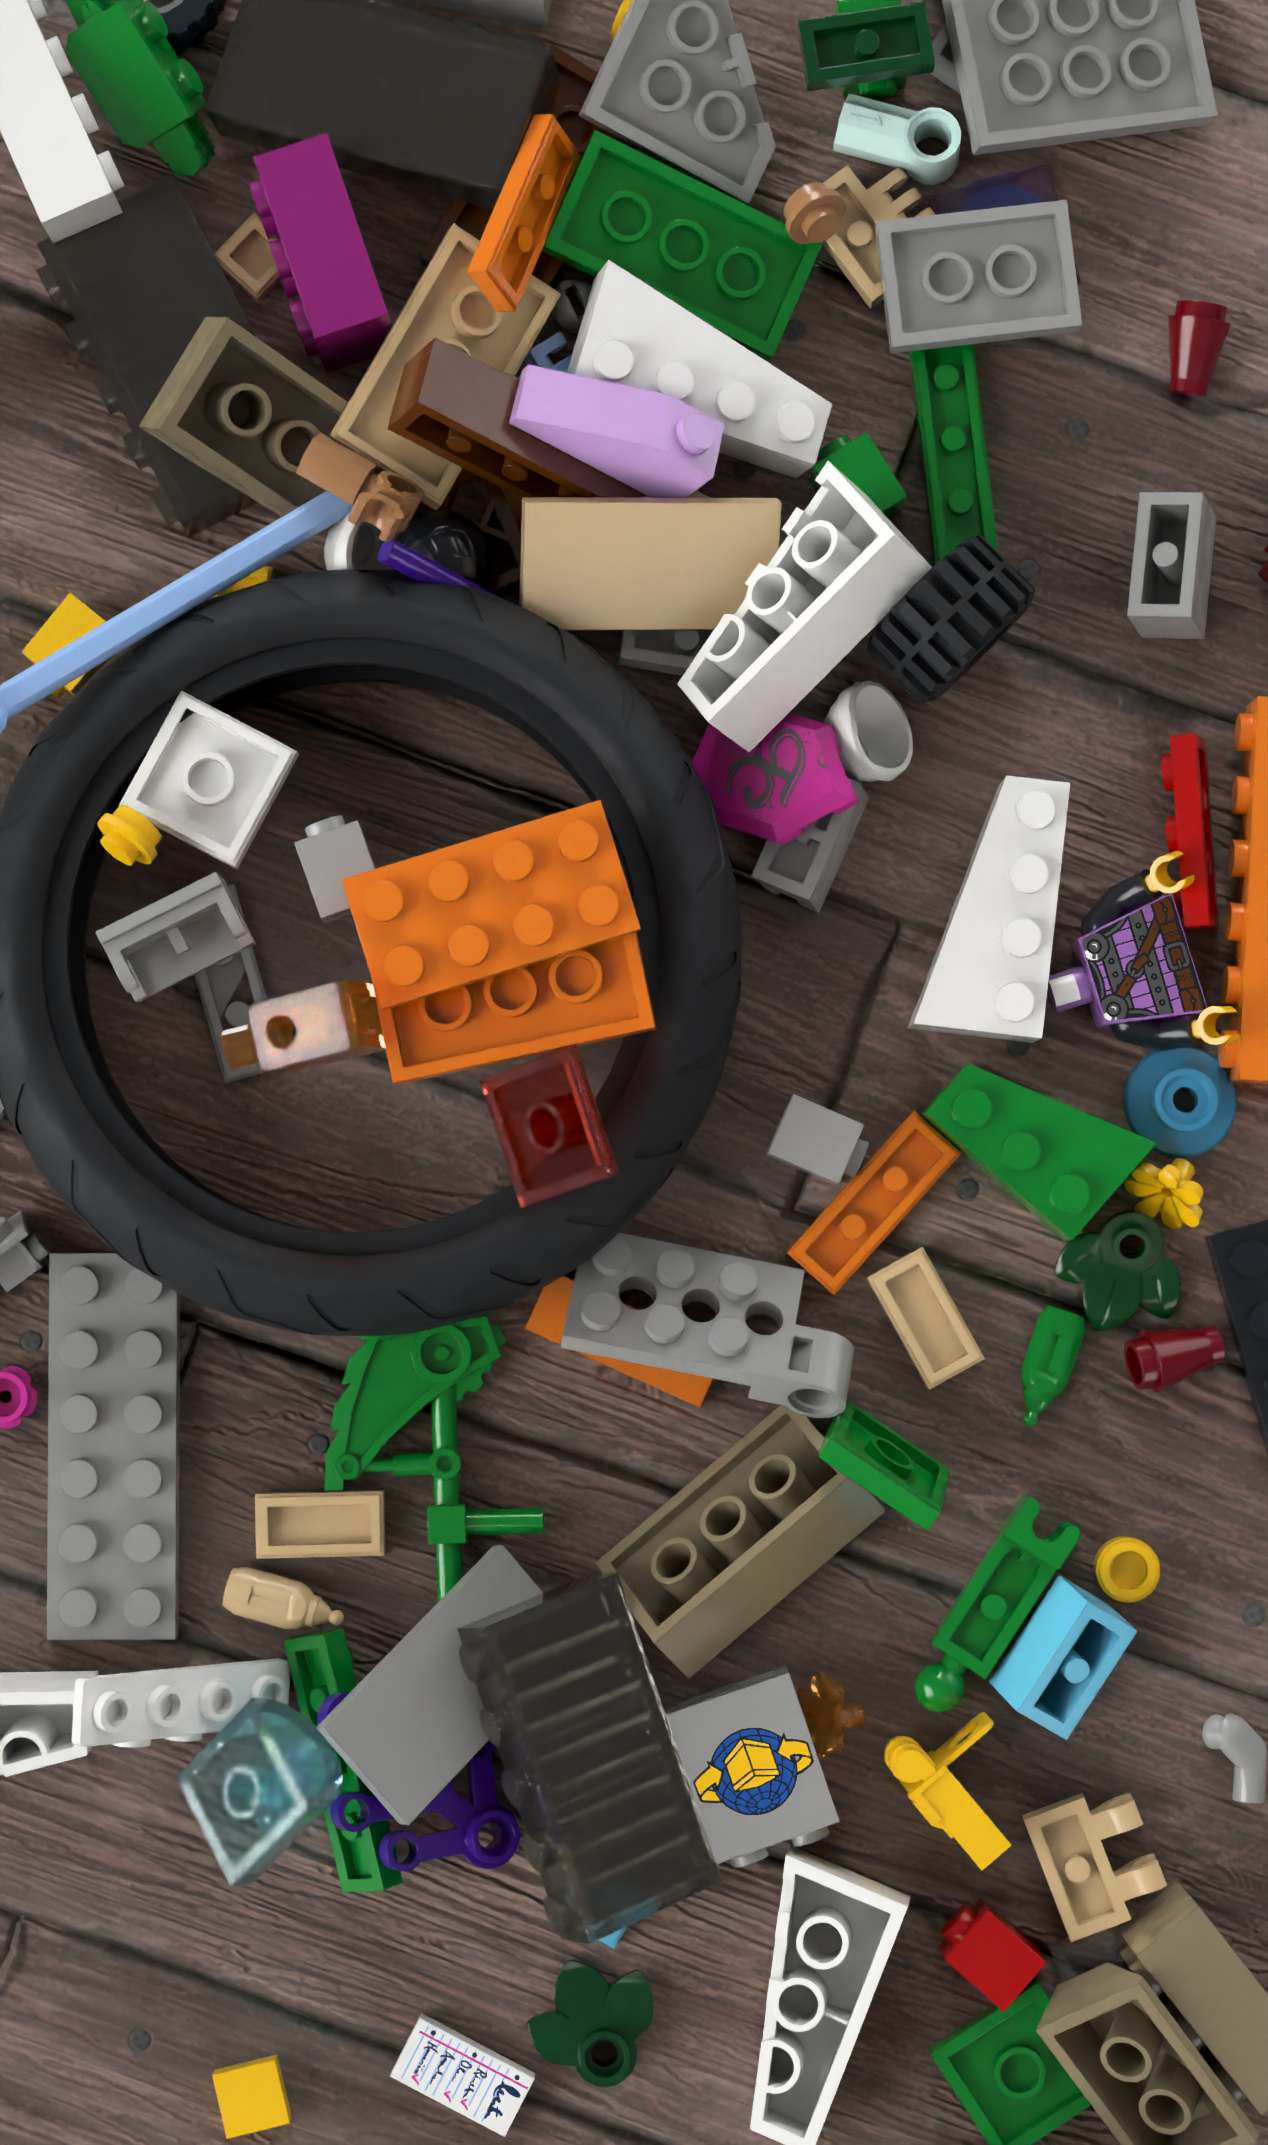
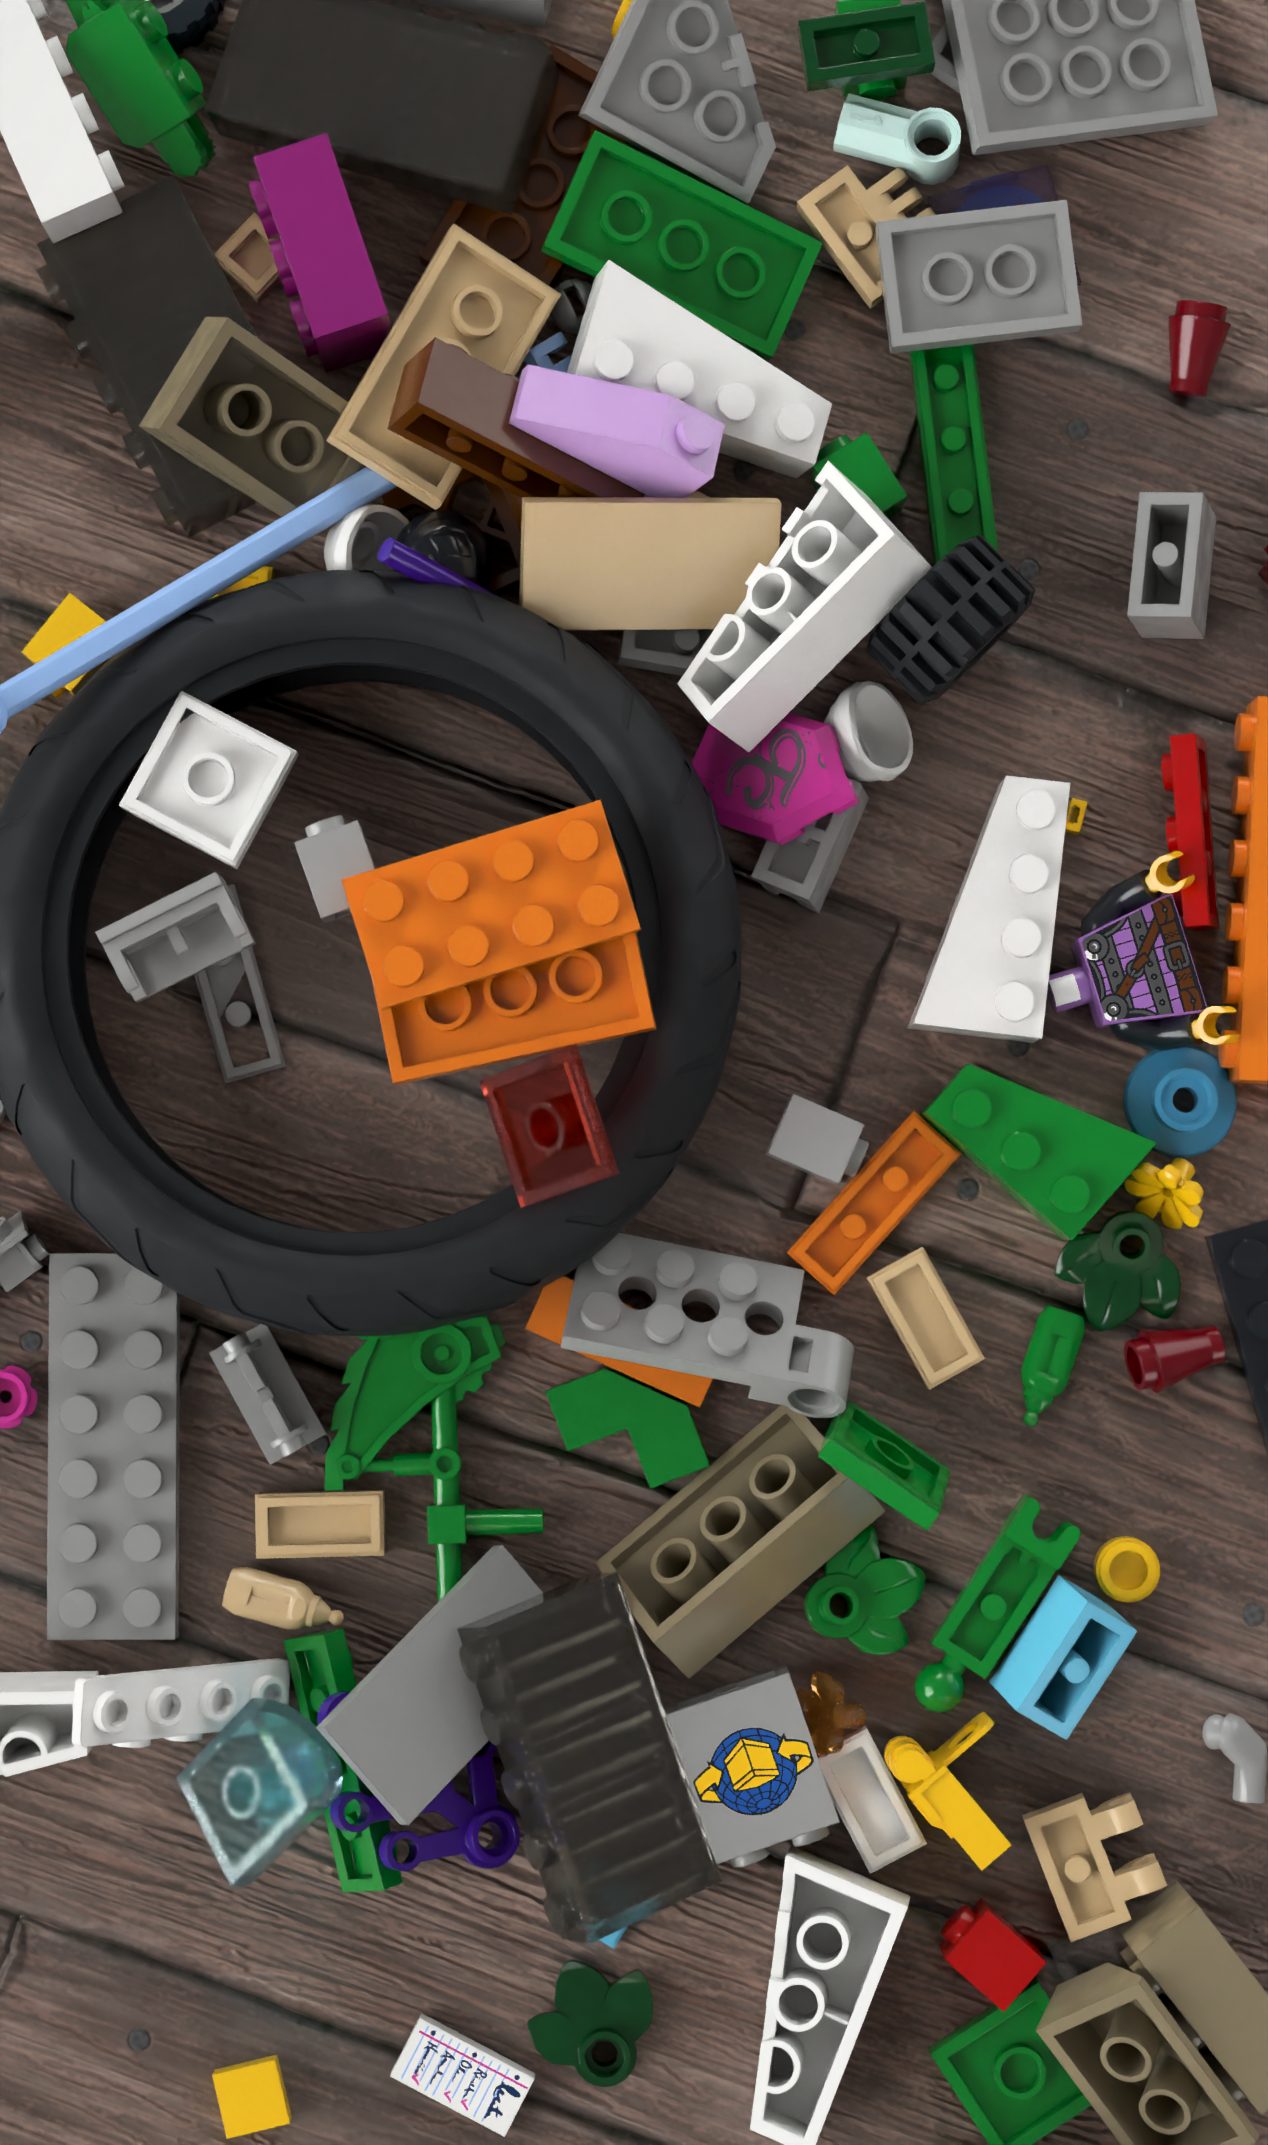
(129, 836): yellow plate -> none
(267, 1393): none -> light grey hinge
(330, 1023): clear orange torso -> none
(379, 499): medium nougat bar -> none
(524, 213): orange tile -> none
(610, 1403): none -> green tile
(813, 213): medium nougat plate -> none
(870, 1802): none -> white tile
(874, 1594): none -> green plate
(1075, 816): none -> yellow piece

